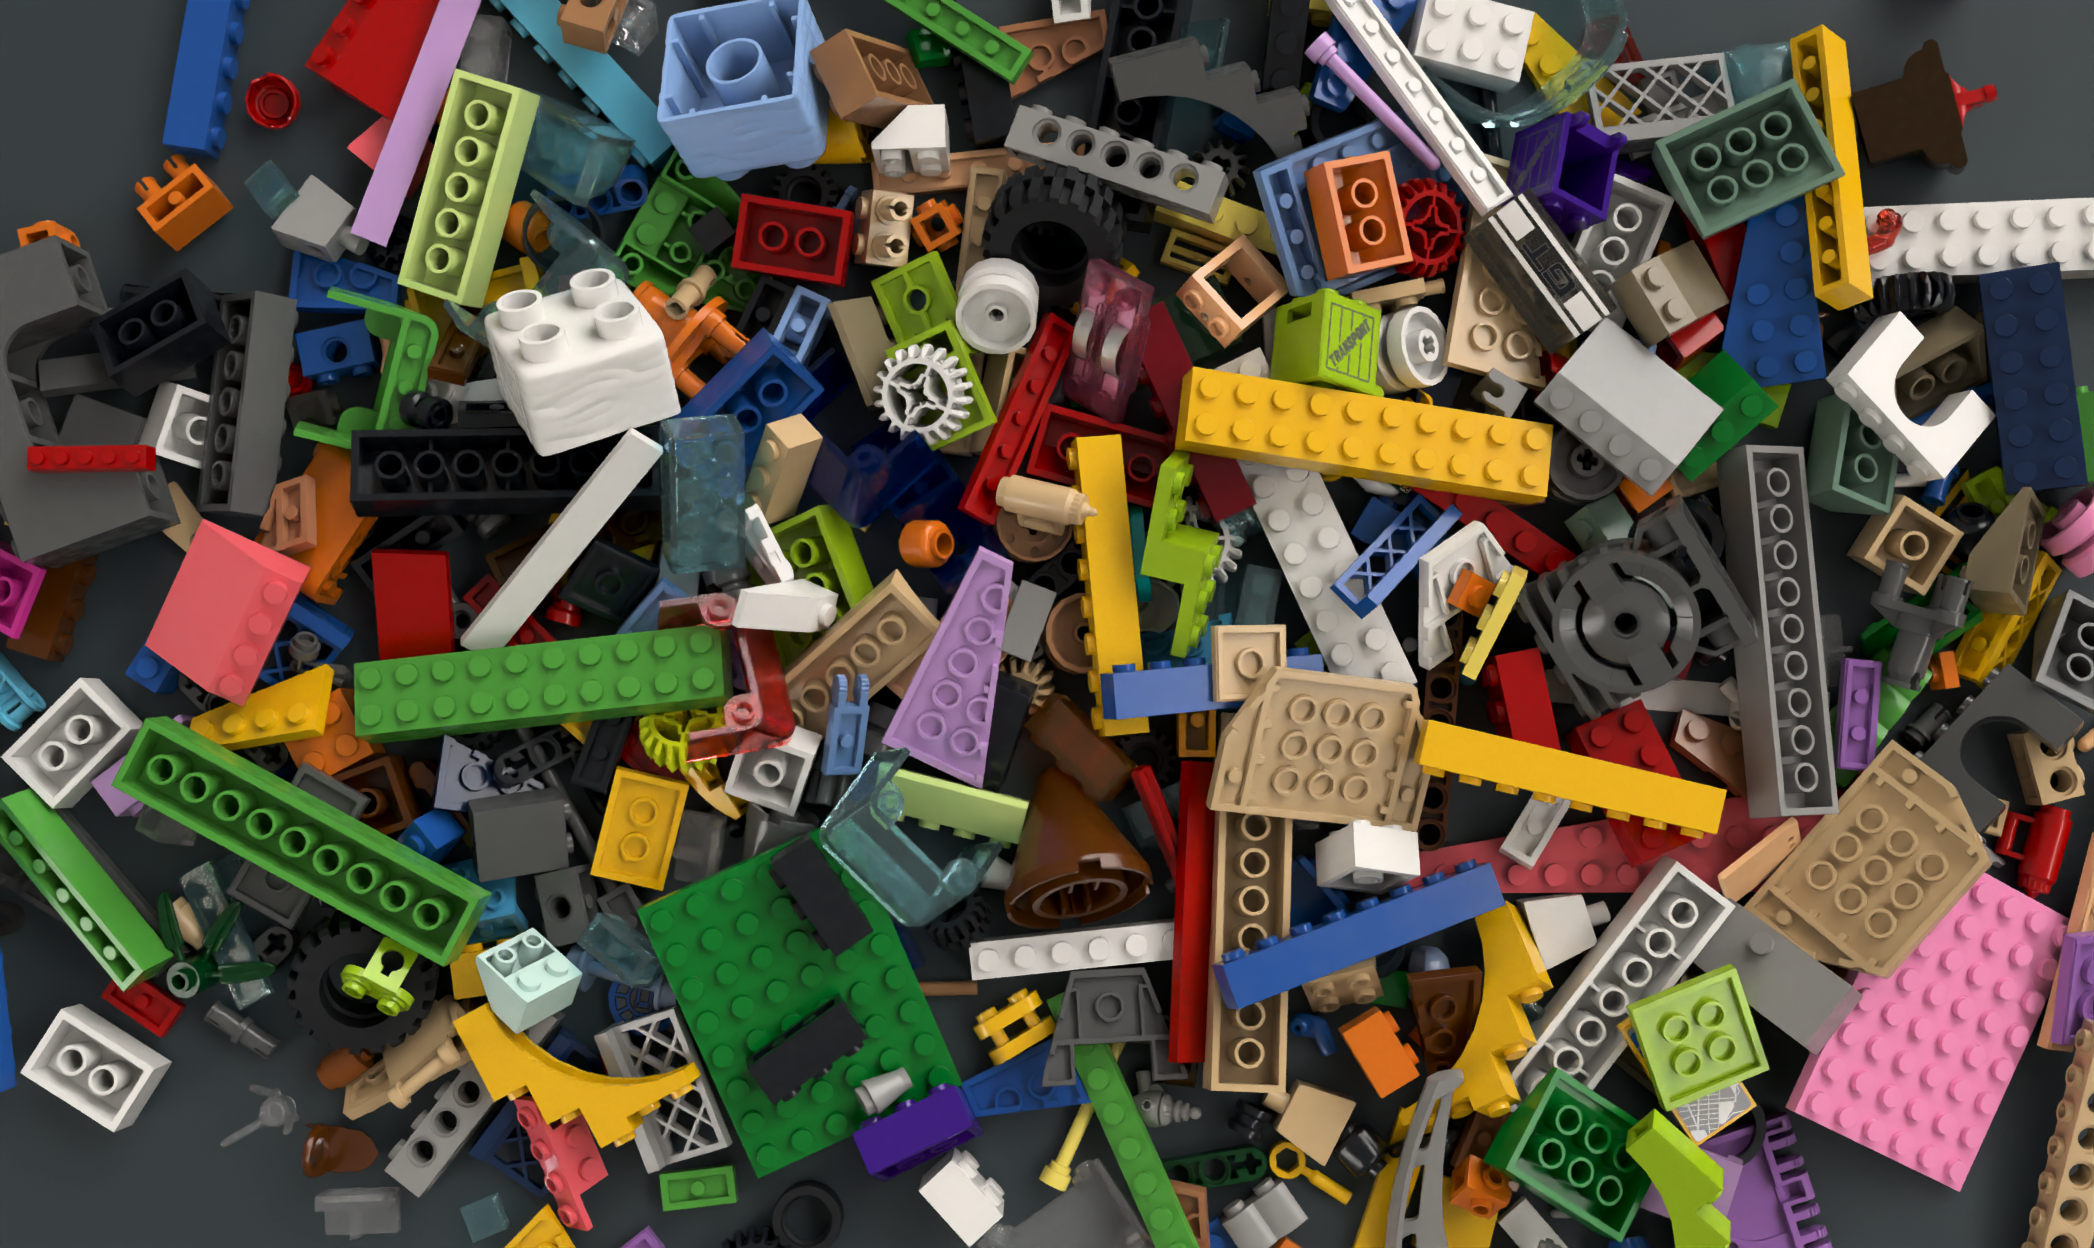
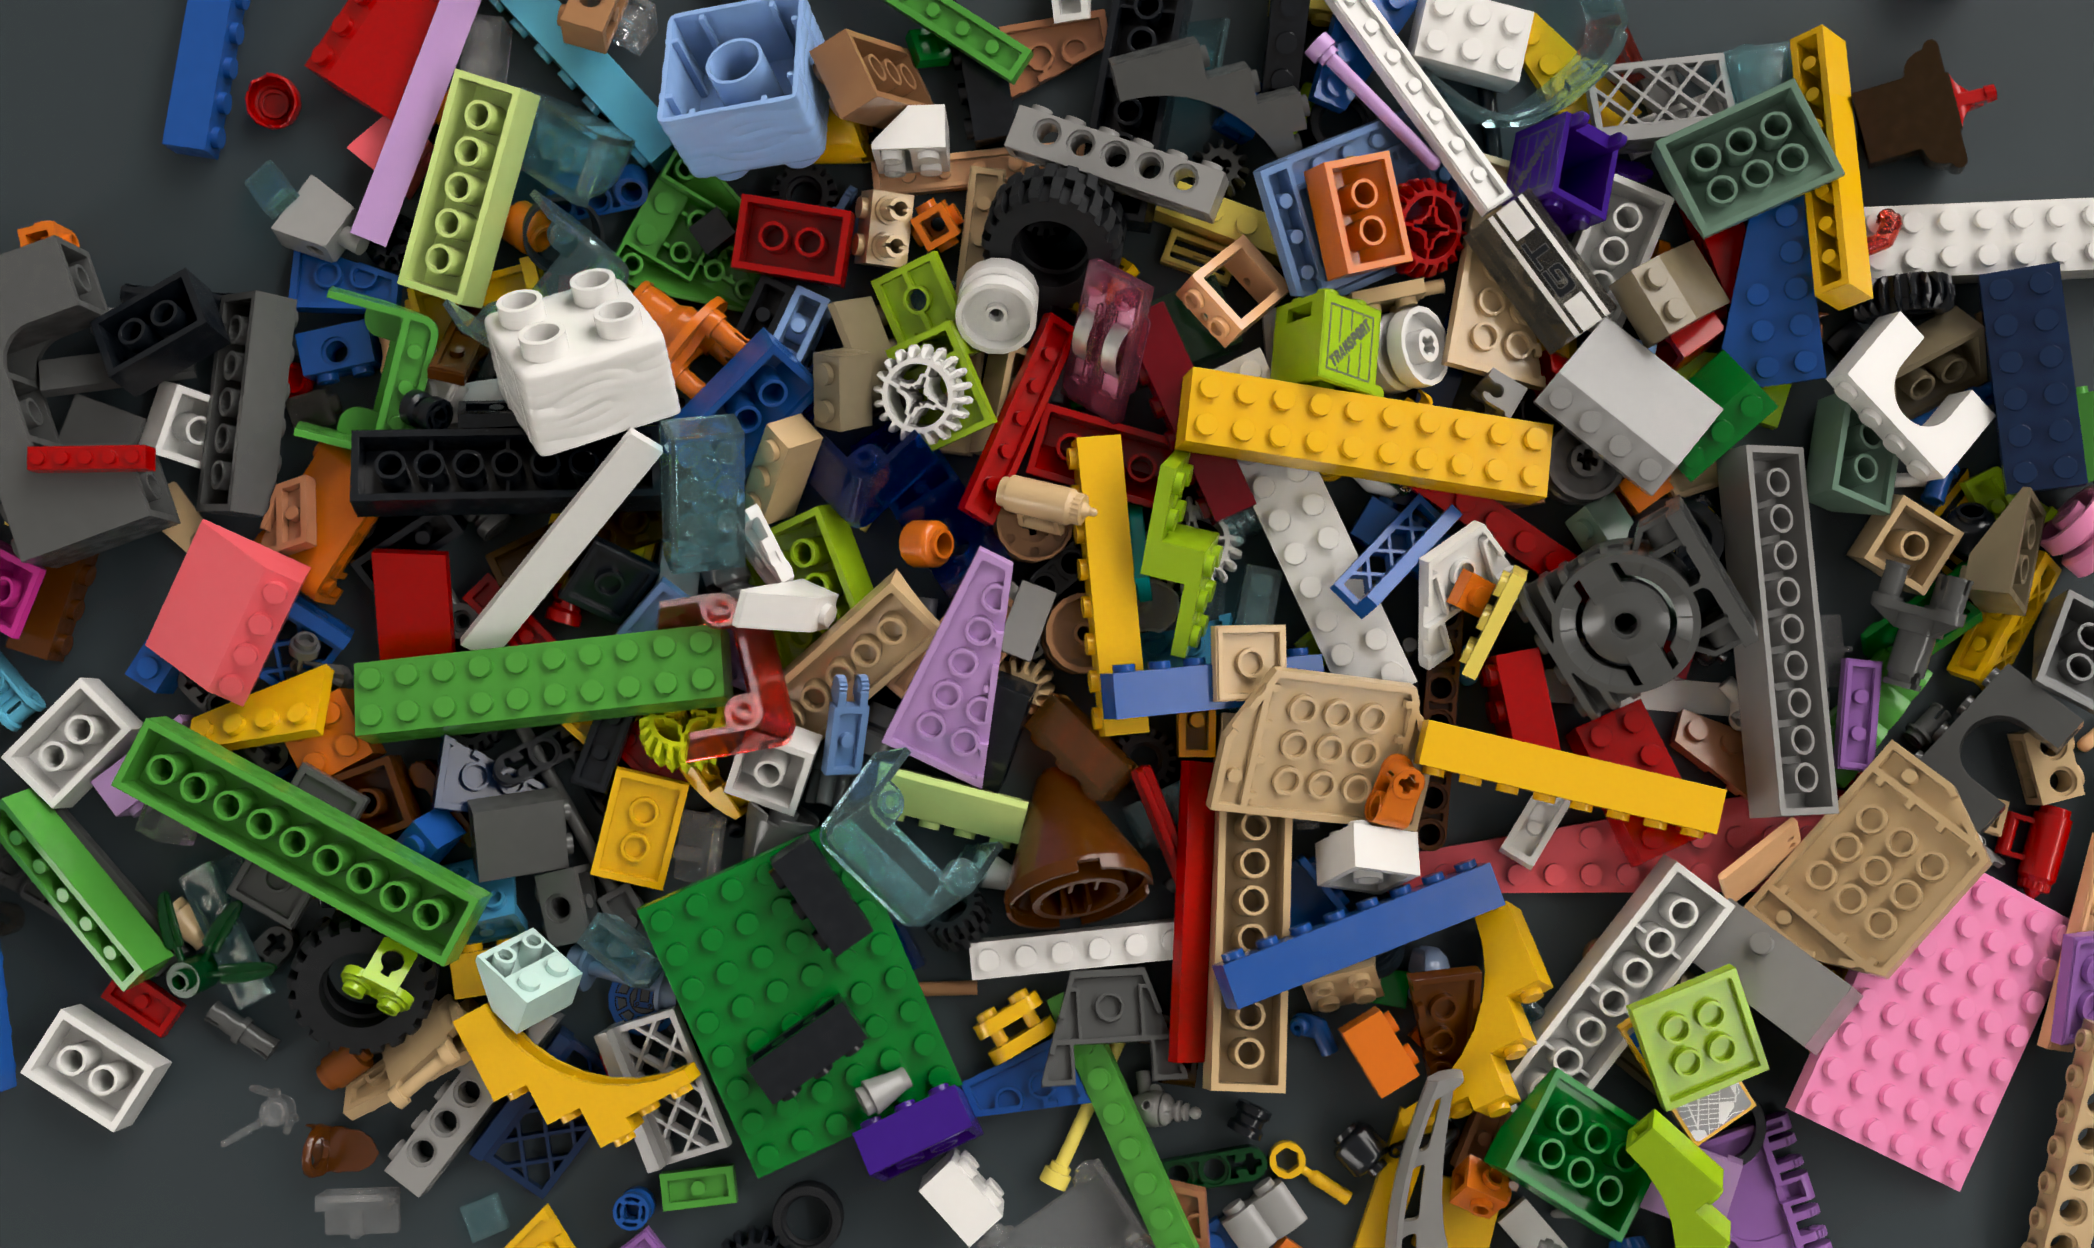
(182, 206): orange brick -> none
(567, 1159): coral bracket -> none
(639, 1202): none -> blue wheel
(690, 292): tan pin -> none
(842, 389): none -> dark tan brick
(1310, 1117): tan torso -> none
(1396, 796): none -> orange piece
(1562, 924): white torso -> none
(1944, 671): orange plate -> none

